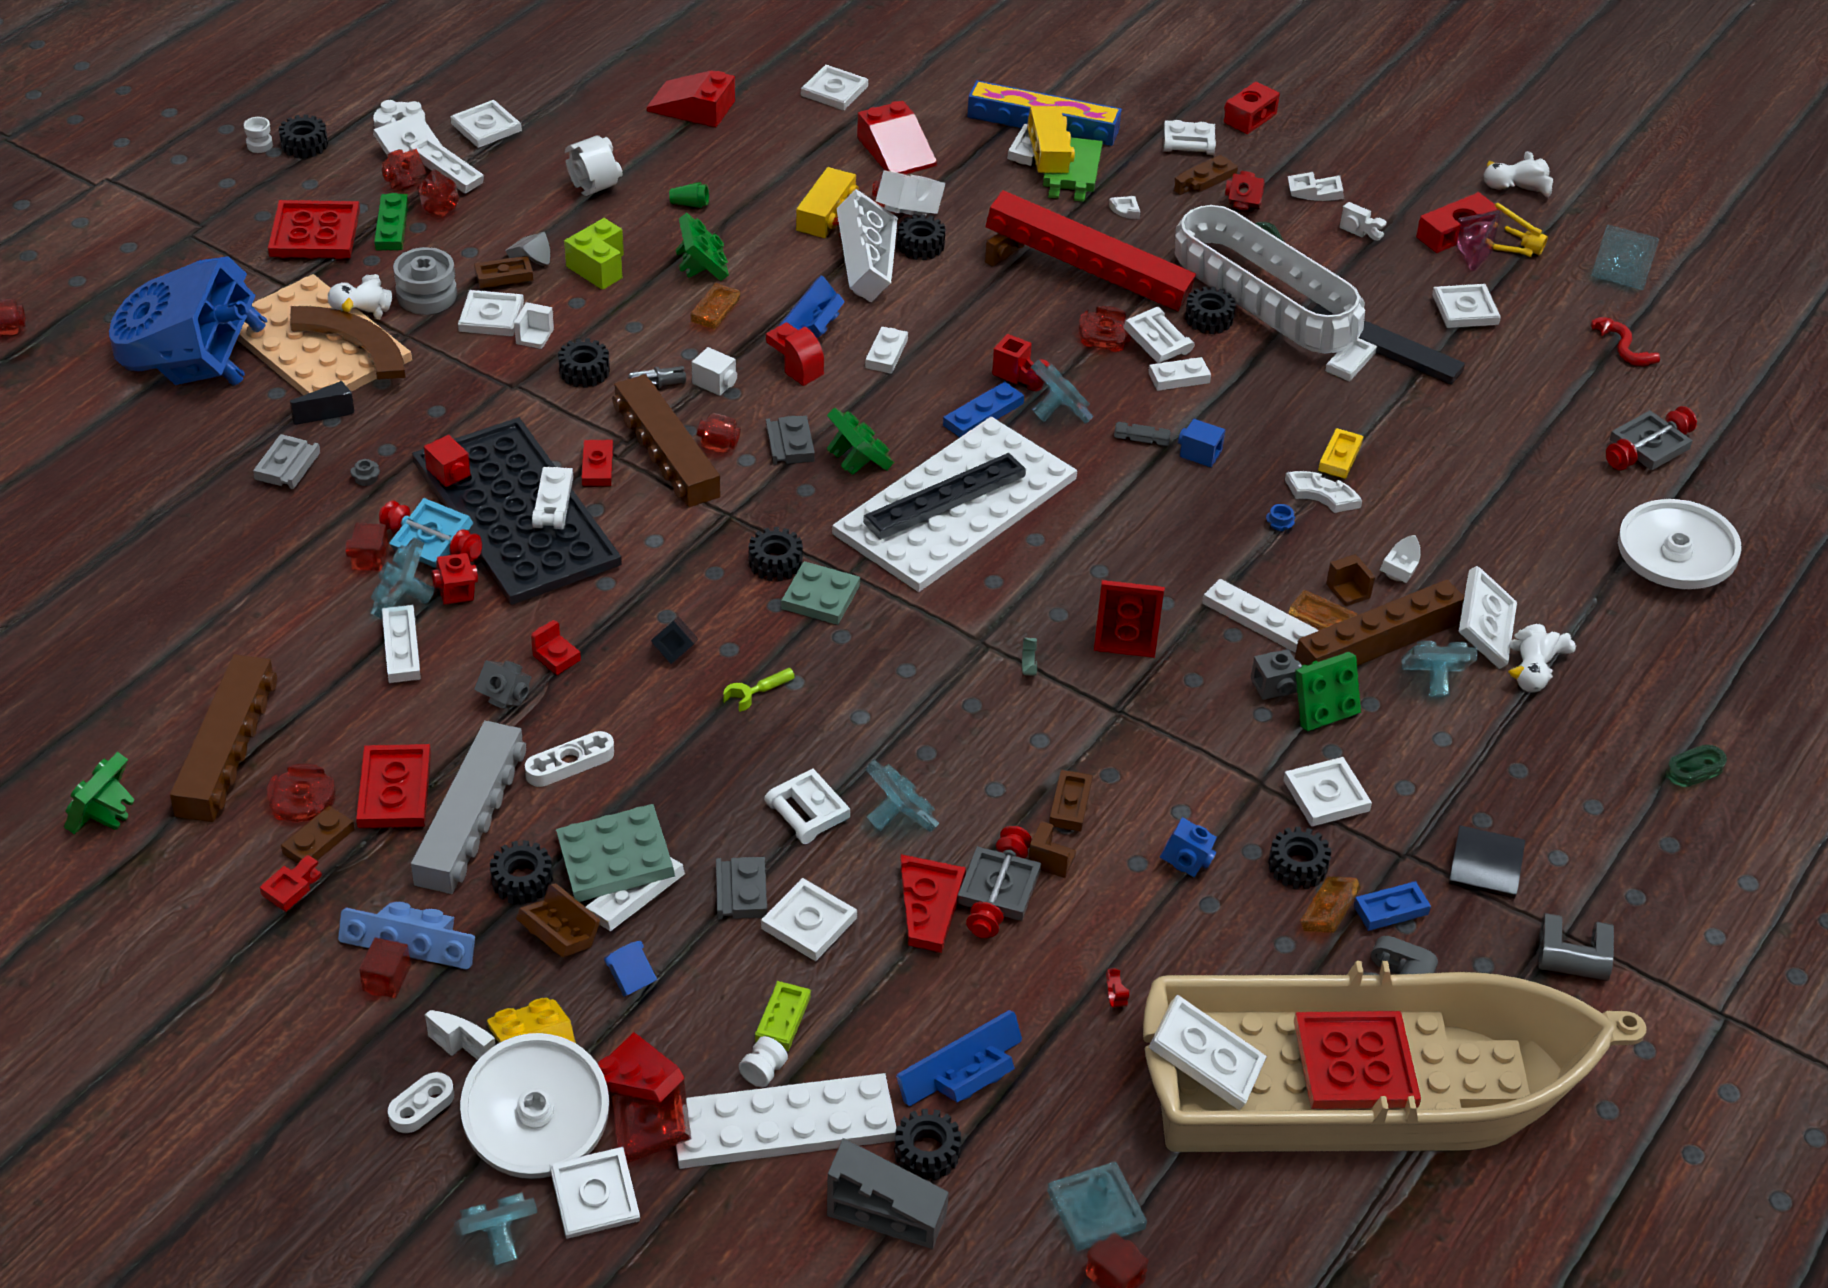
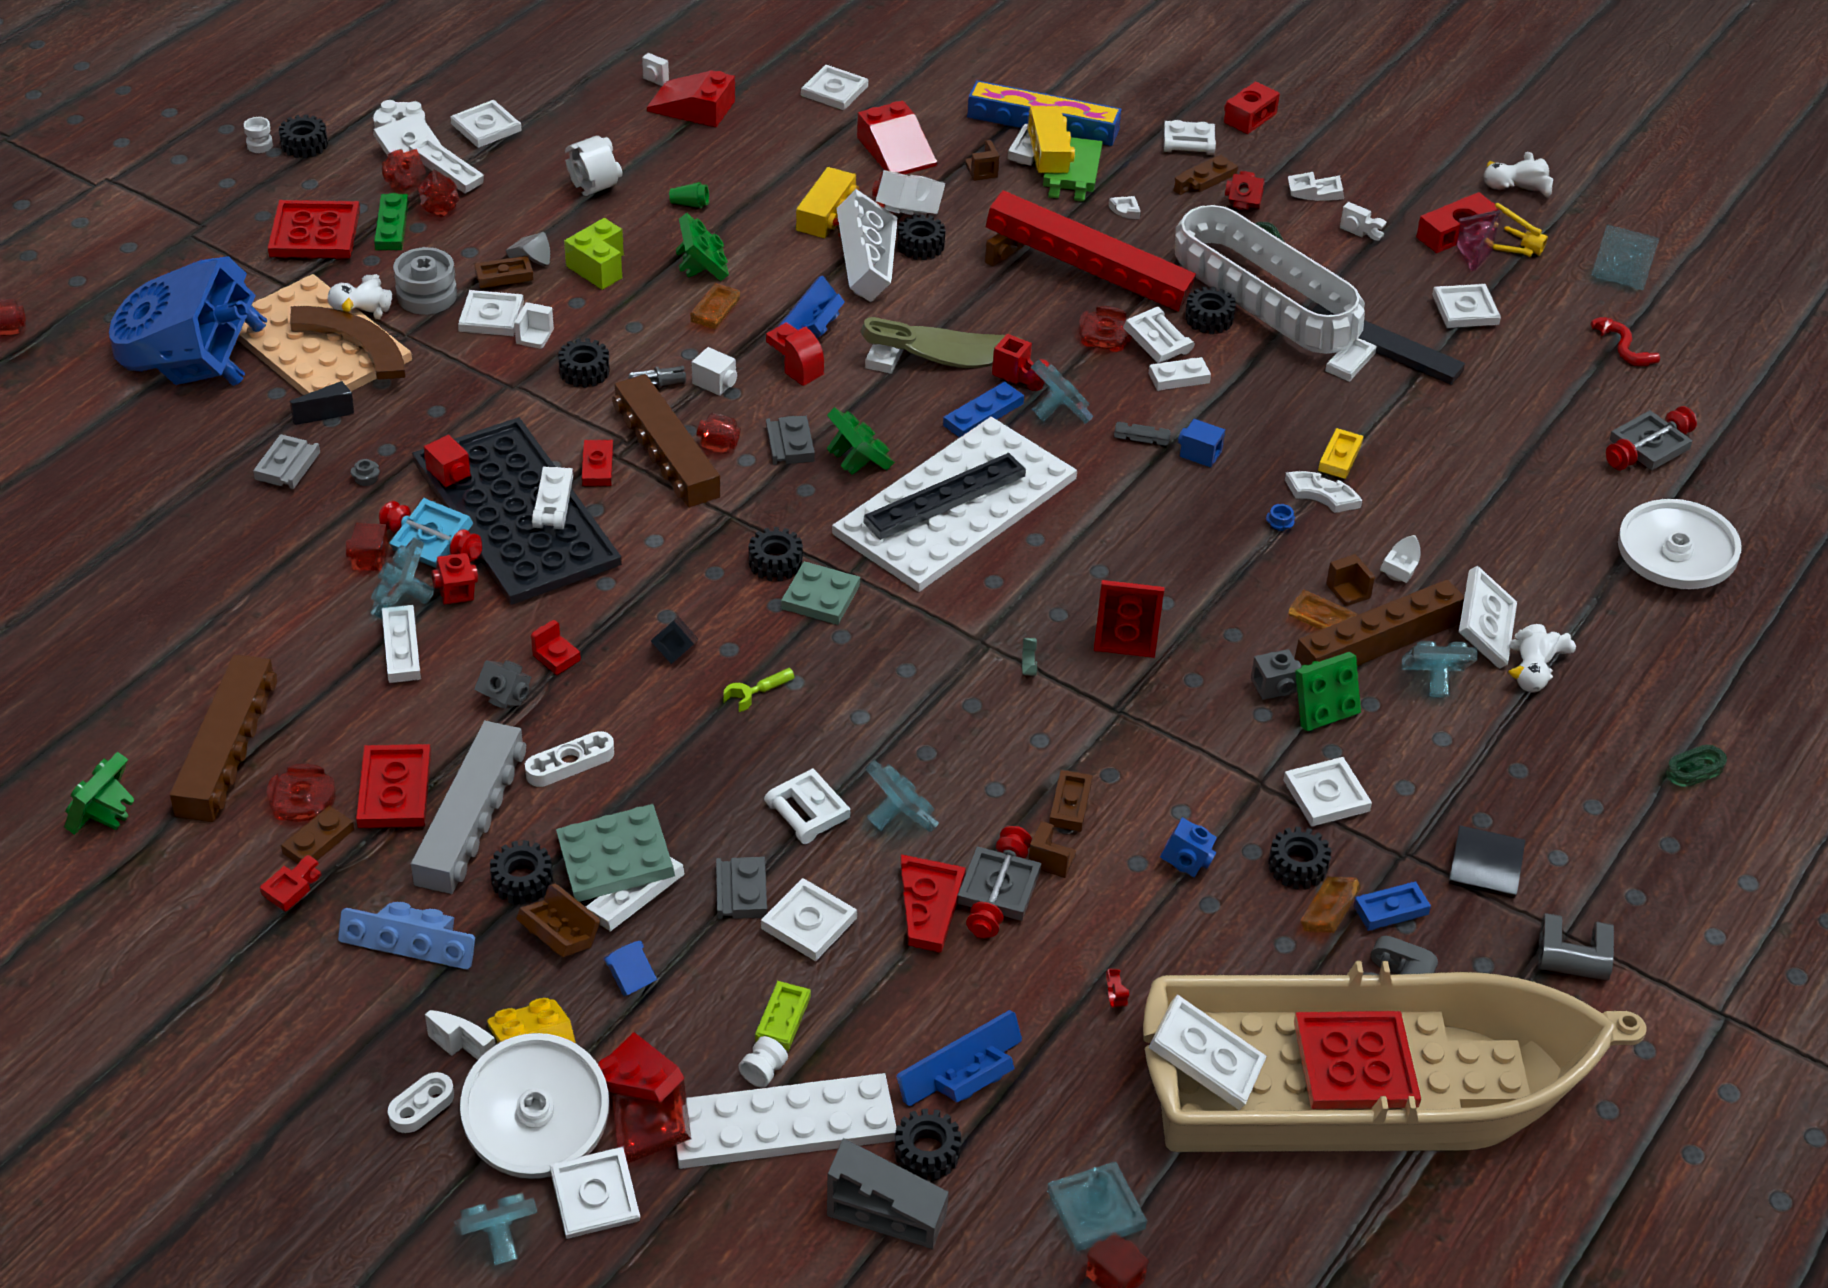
(385, 968): clear red brick -> none
(655, 69): none -> white plate
(932, 343): none -> olive plant
(984, 164): none -> reddish brown panel
(1256, 614): white plate -> none

